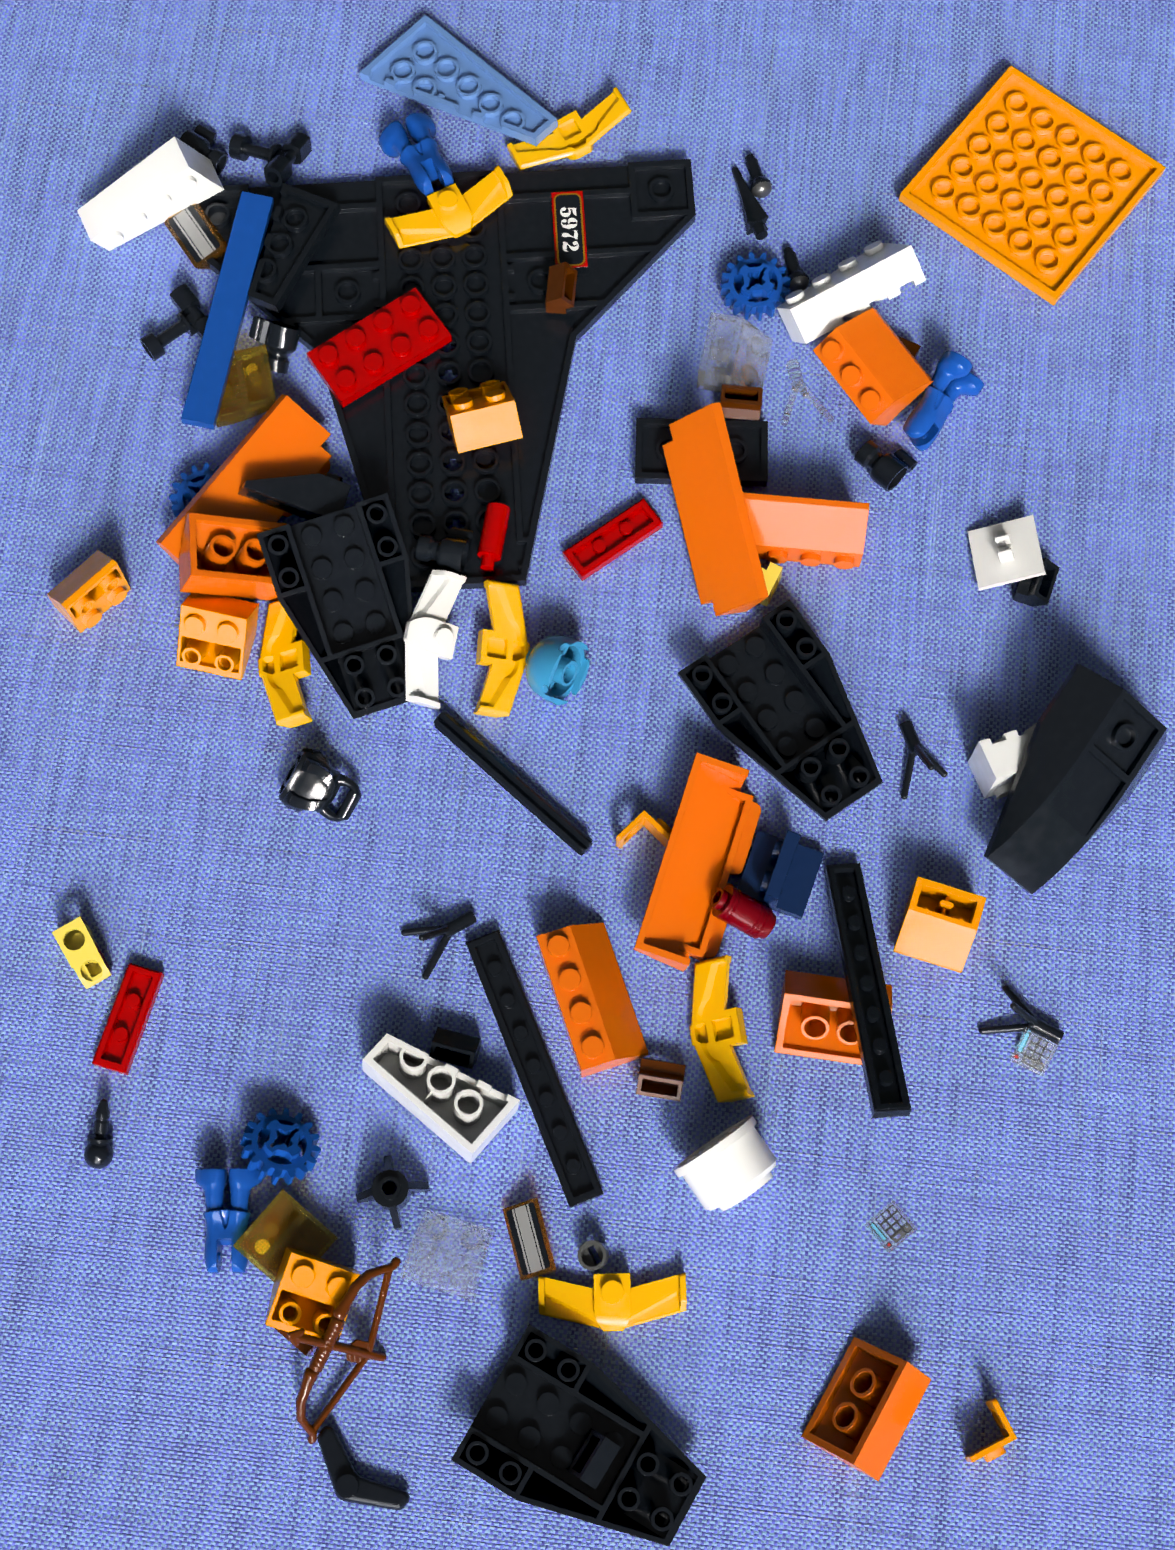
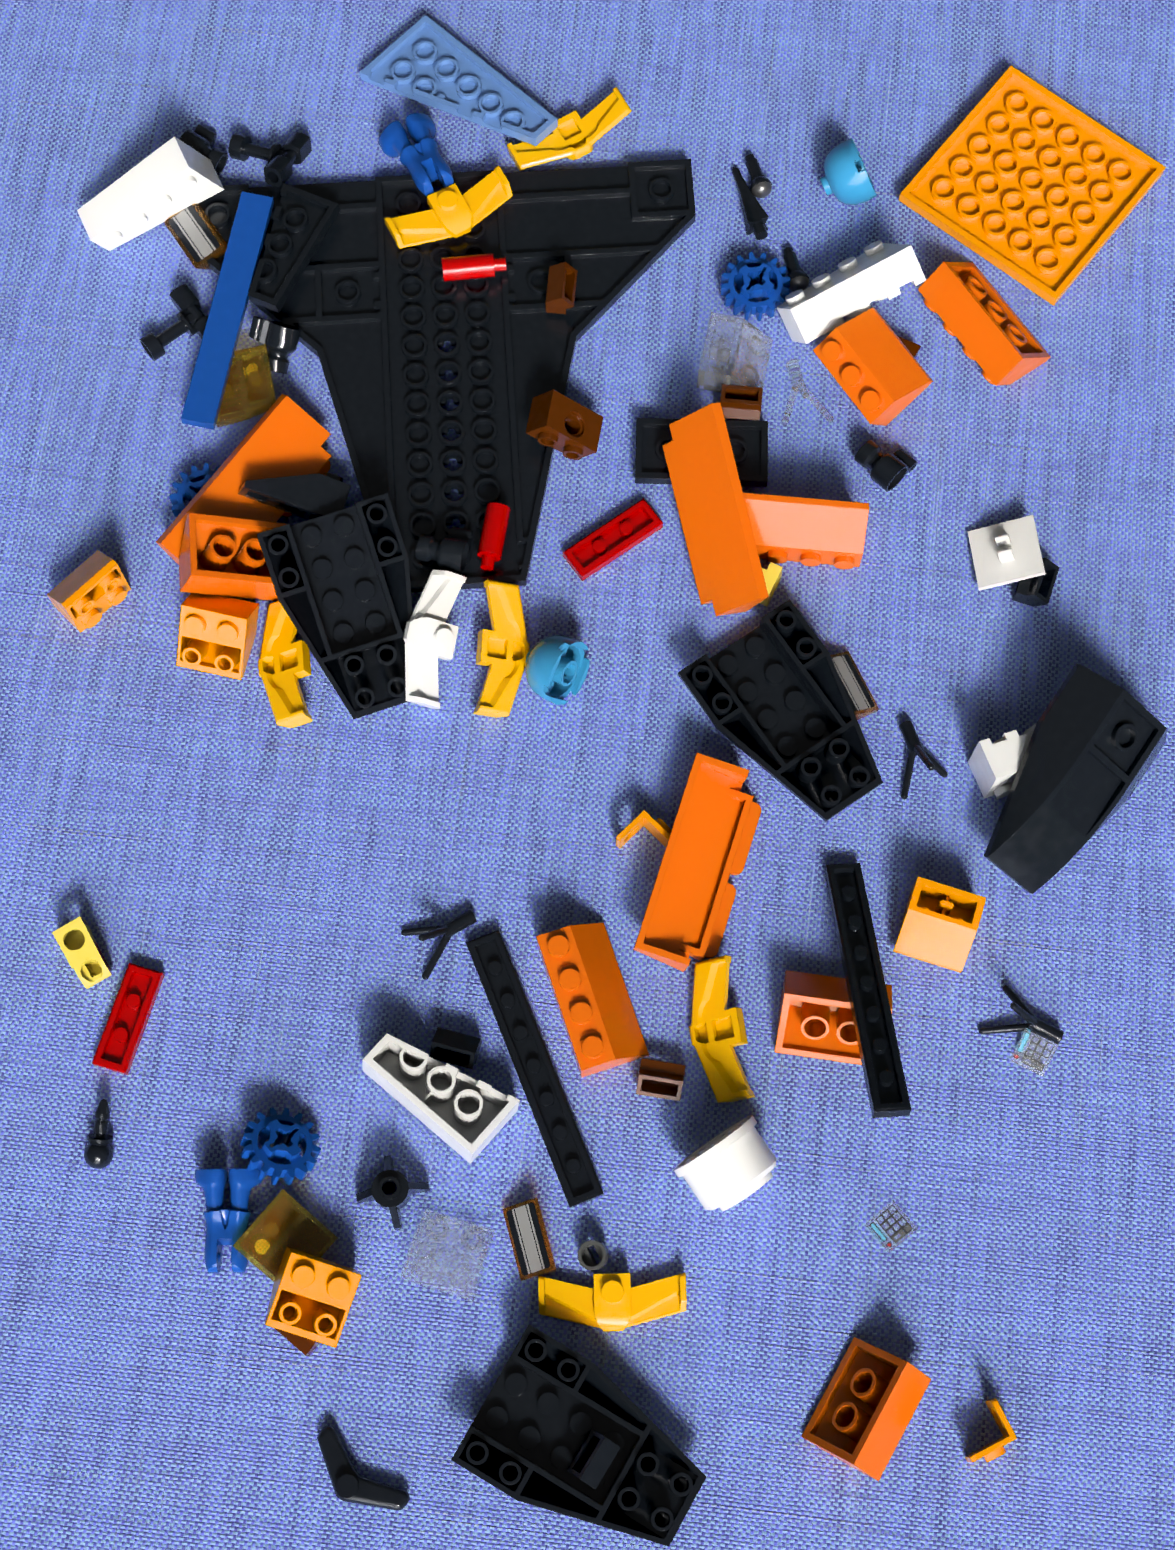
(314, 784): black piece -> none
(357, 1352): reddish brown piece -> none
(379, 347): red plate -> none
(471, 266): none -> cylinder
(482, 416): light orange slope -> none
(513, 783): black axle -> none
(564, 425): none -> reddish brown brick
(569, 228): sticker -> none
(743, 912): dark red head -> none
(781, 873): dark blue bracket -> none
(847, 175): none -> dark azure cylinder
(854, 685): none -> slope
(949, 382): blue piece -> none
(982, 322): none -> orange slope

